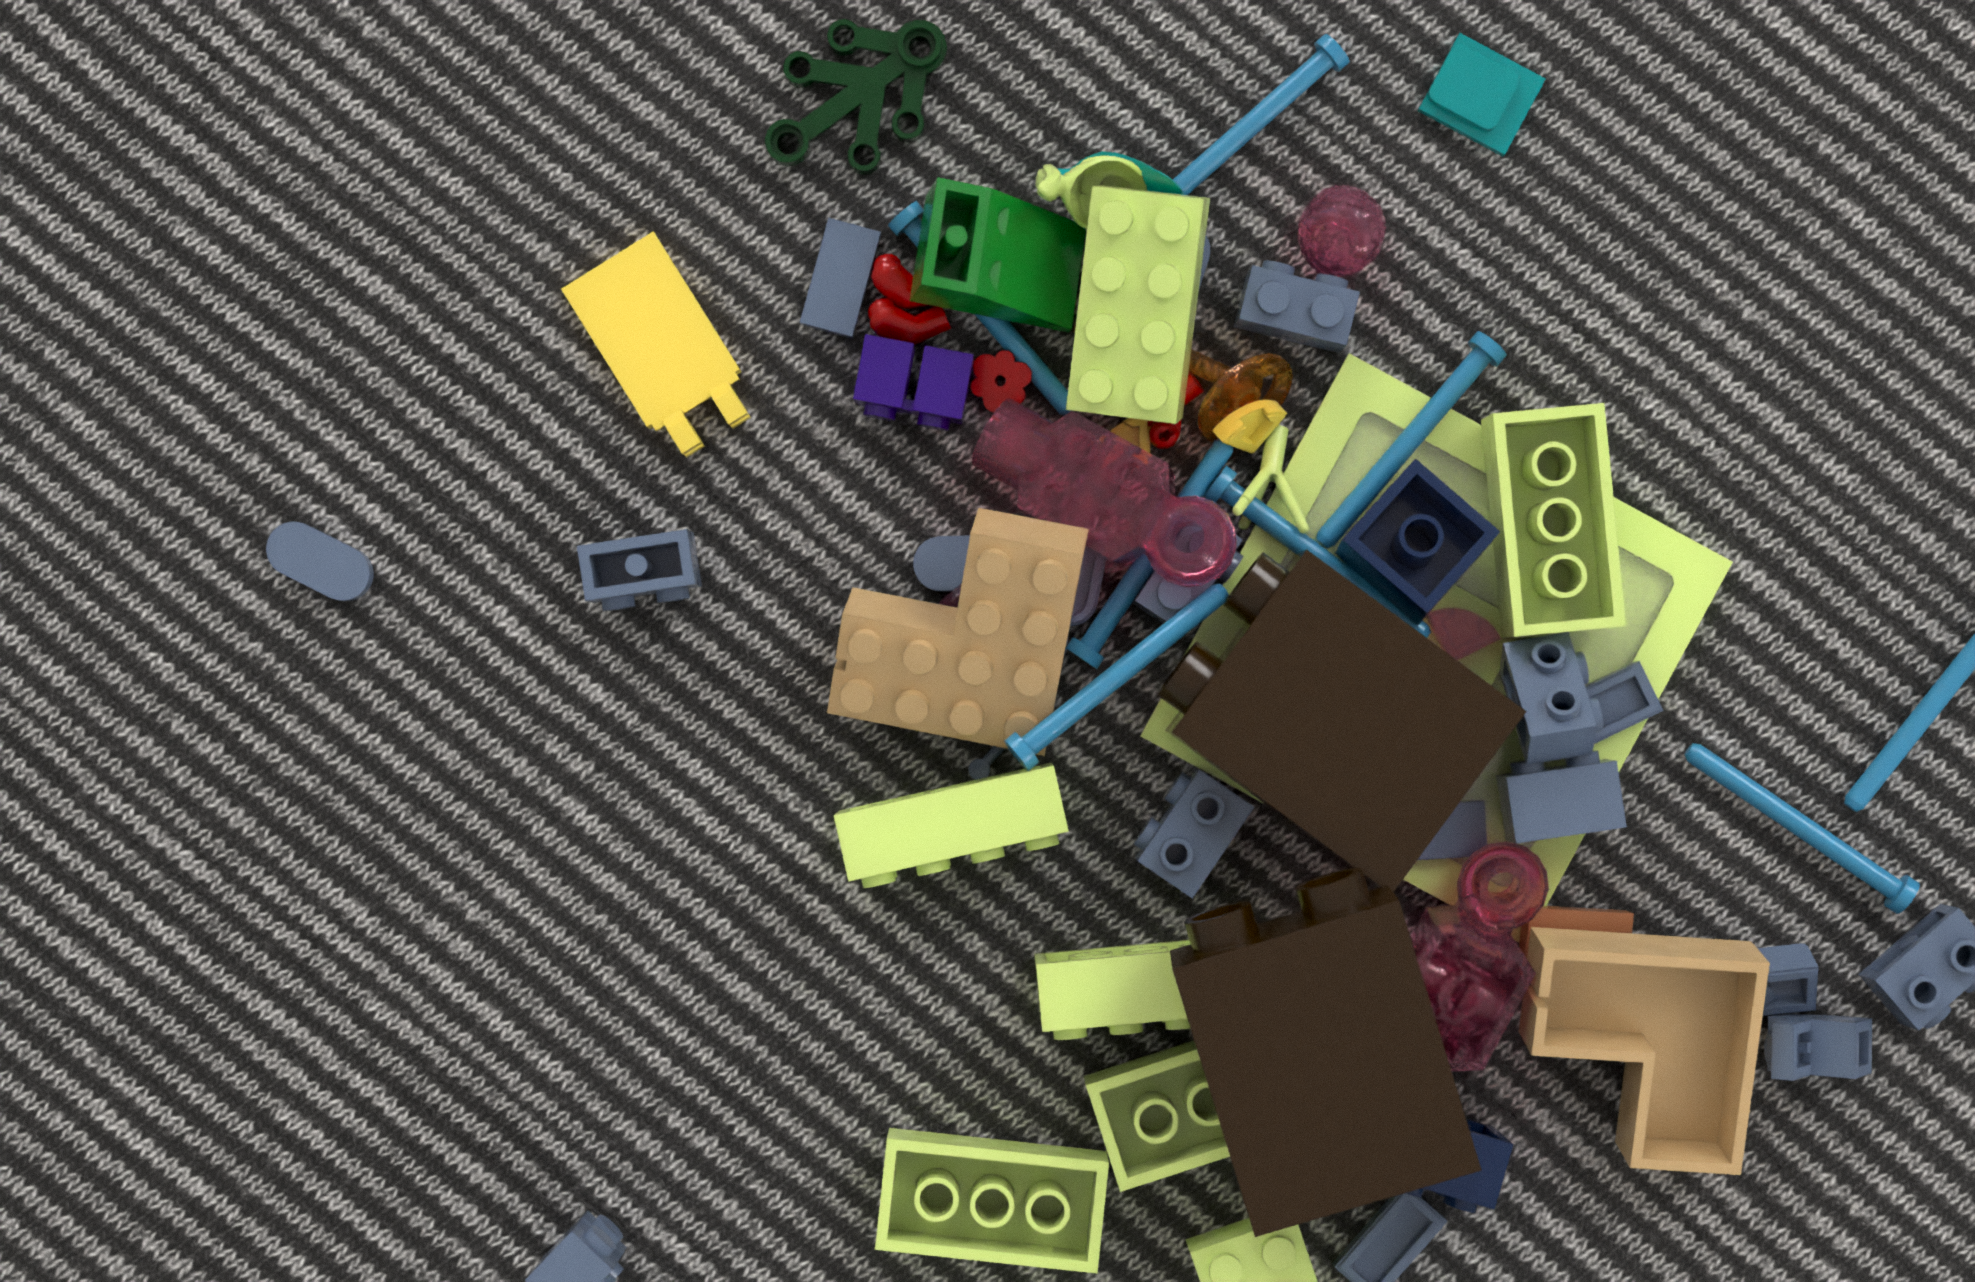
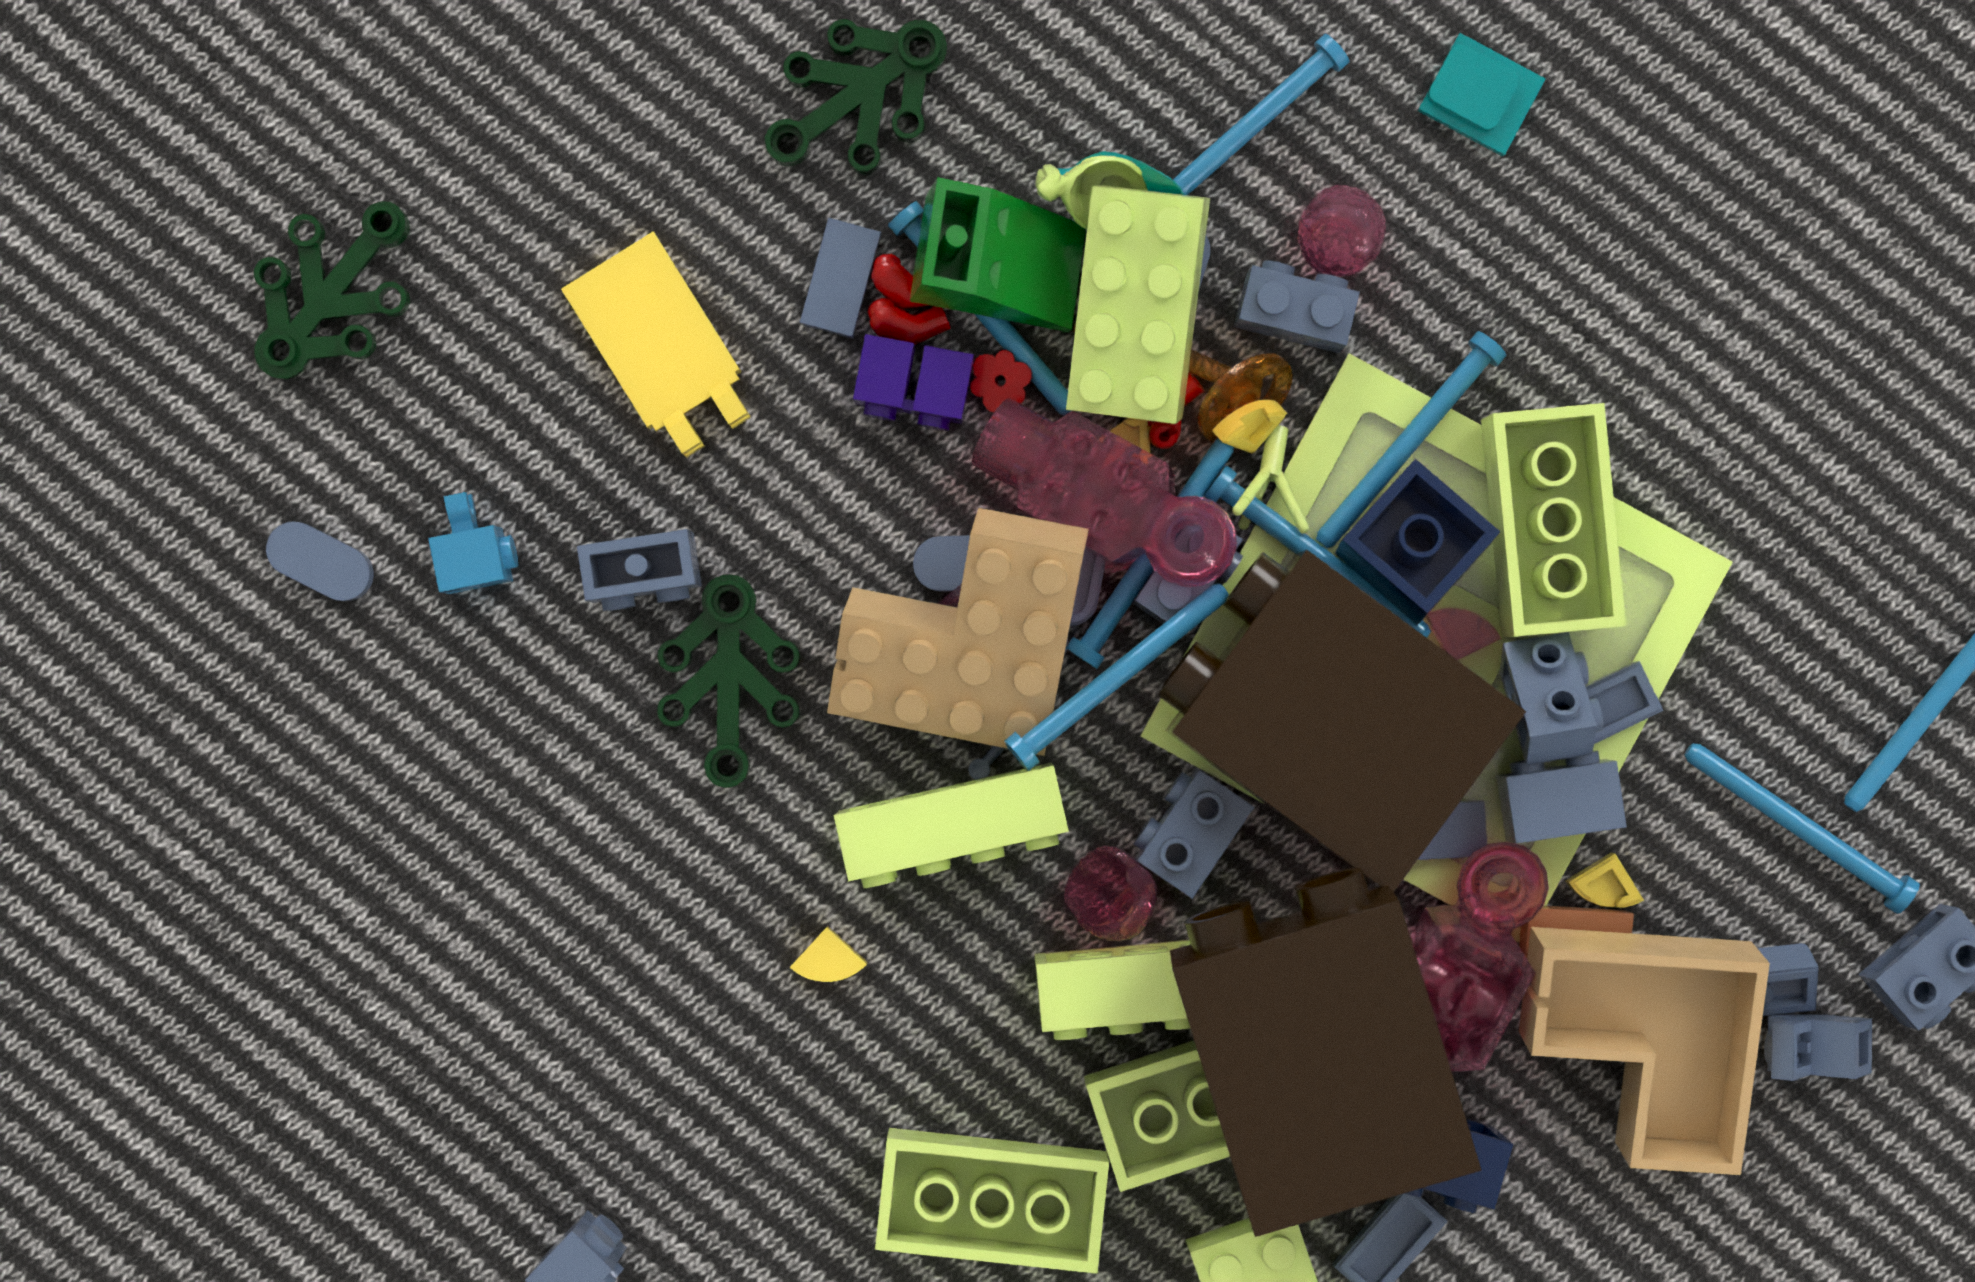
(326, 296): none -> dark green plant
(471, 554): none -> dark azure brick
(728, 670): none -> dark green plant
(828, 959): none -> light yellow tile
(1111, 894): none -> clear pink hair
(1605, 884): none -> light yellow tile

